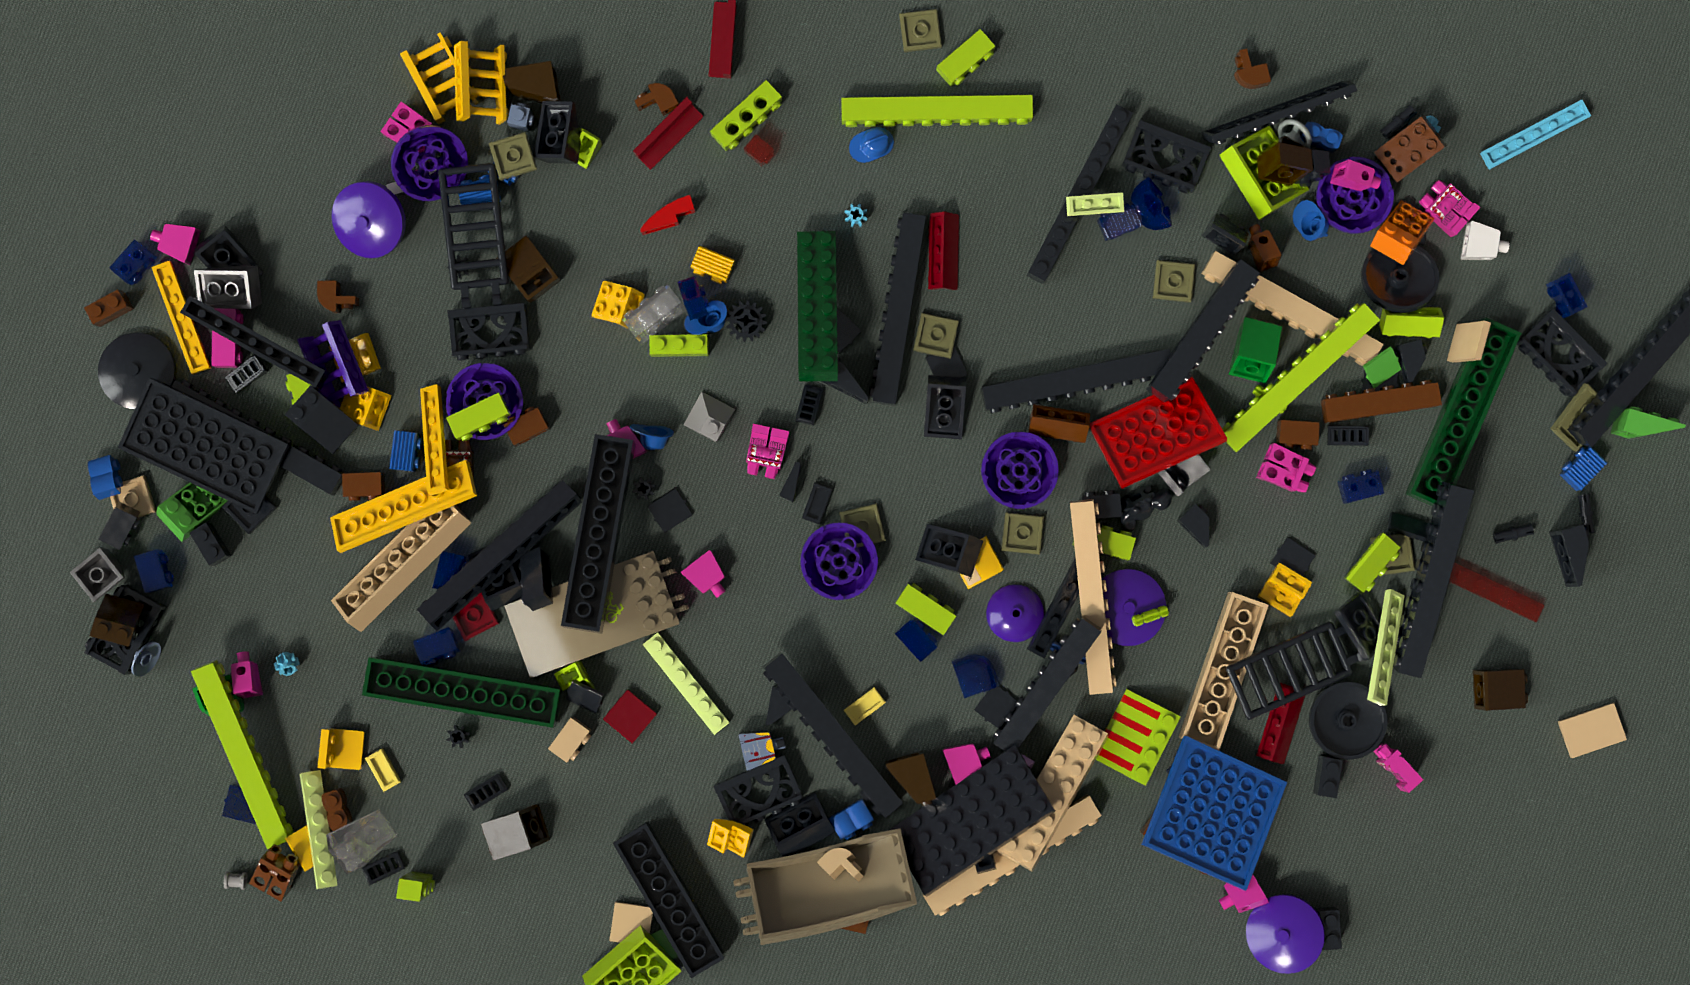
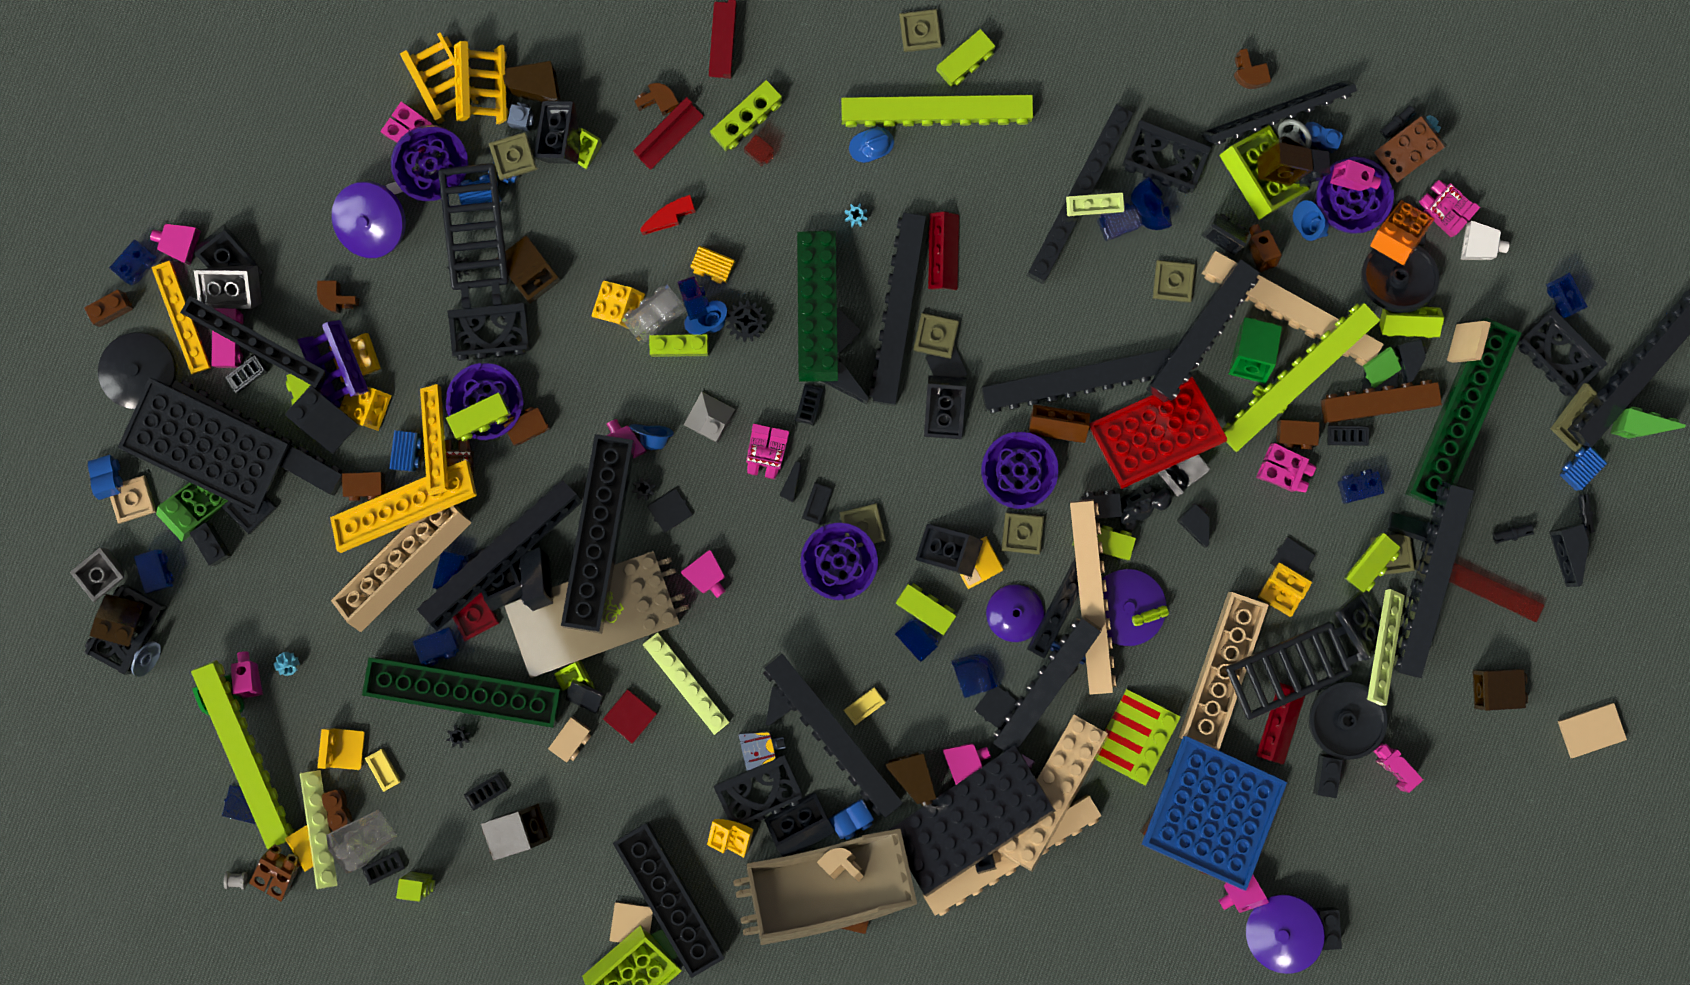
(119, 526): black brick -> none
(1535, 134): medium azure plate -> none

